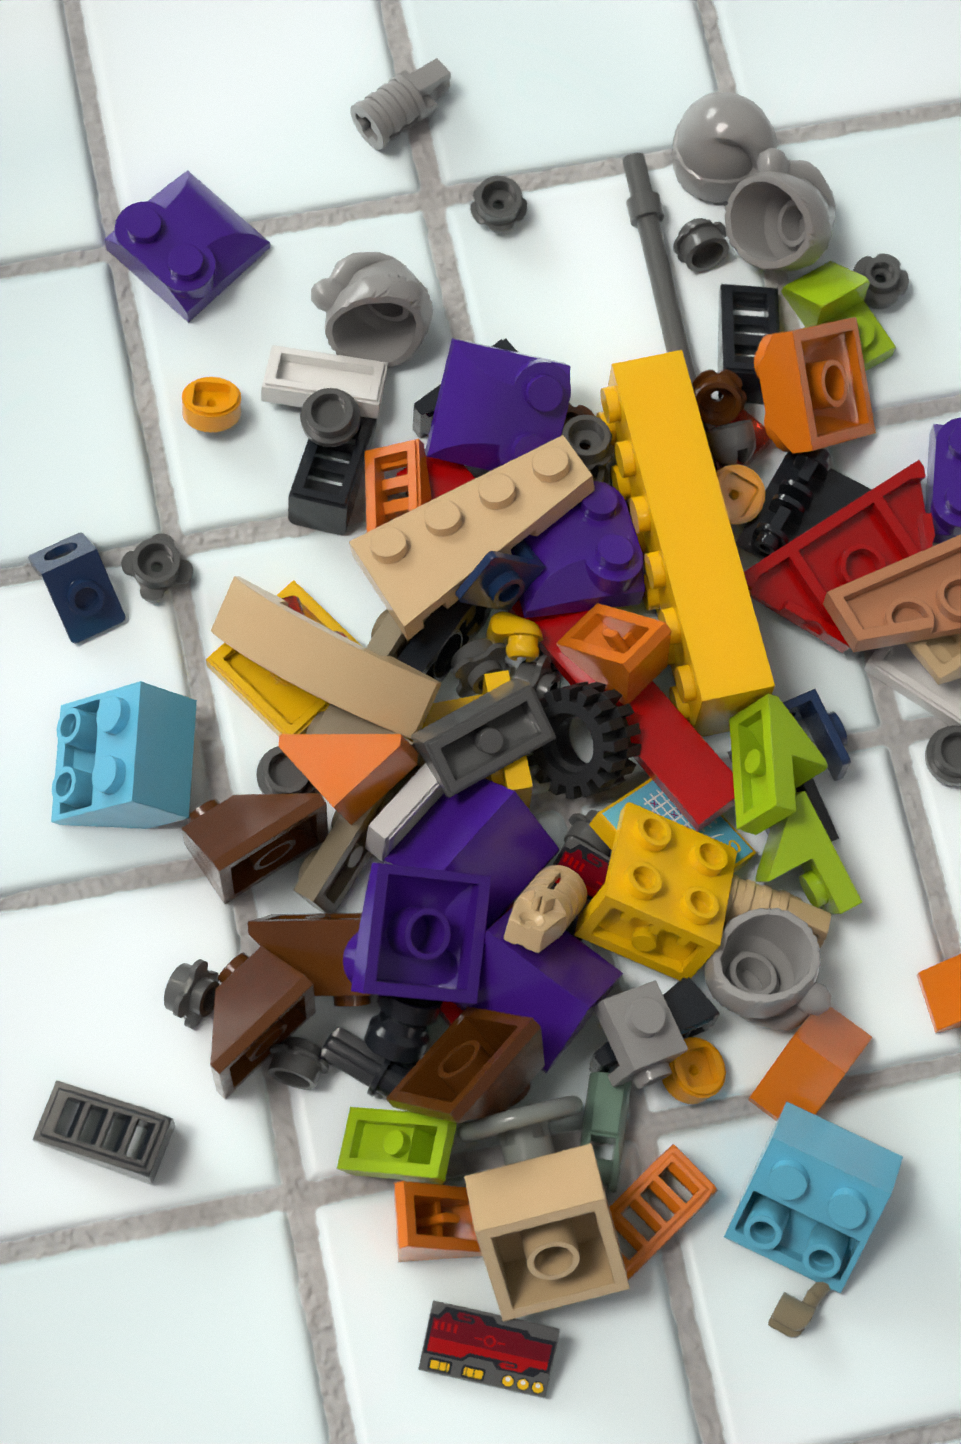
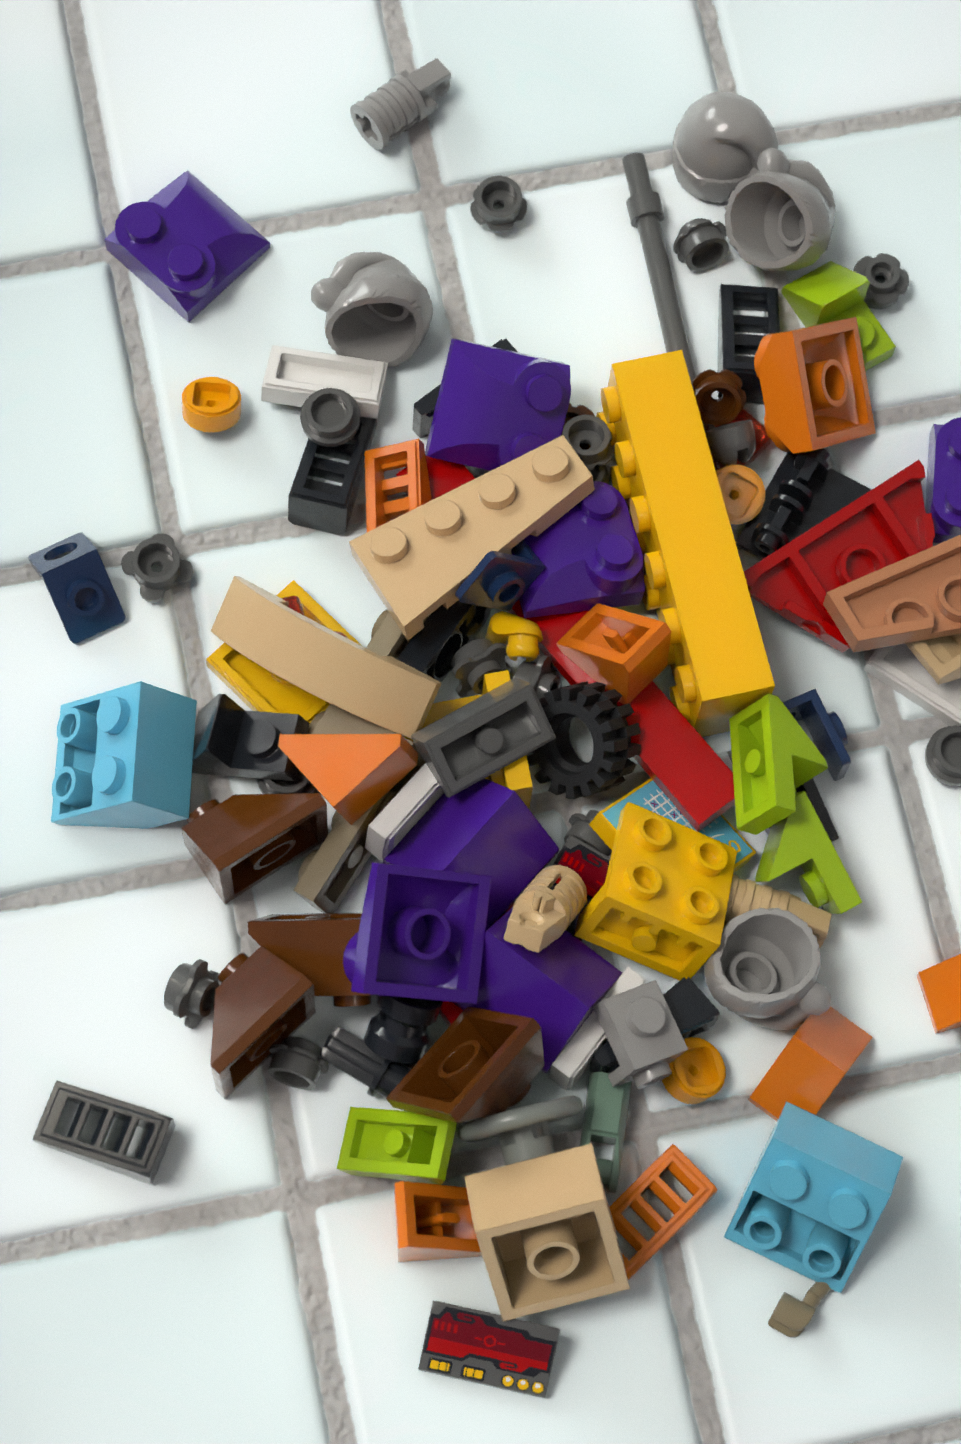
(243, 742): none -> black slope
(588, 1039): none -> white tile

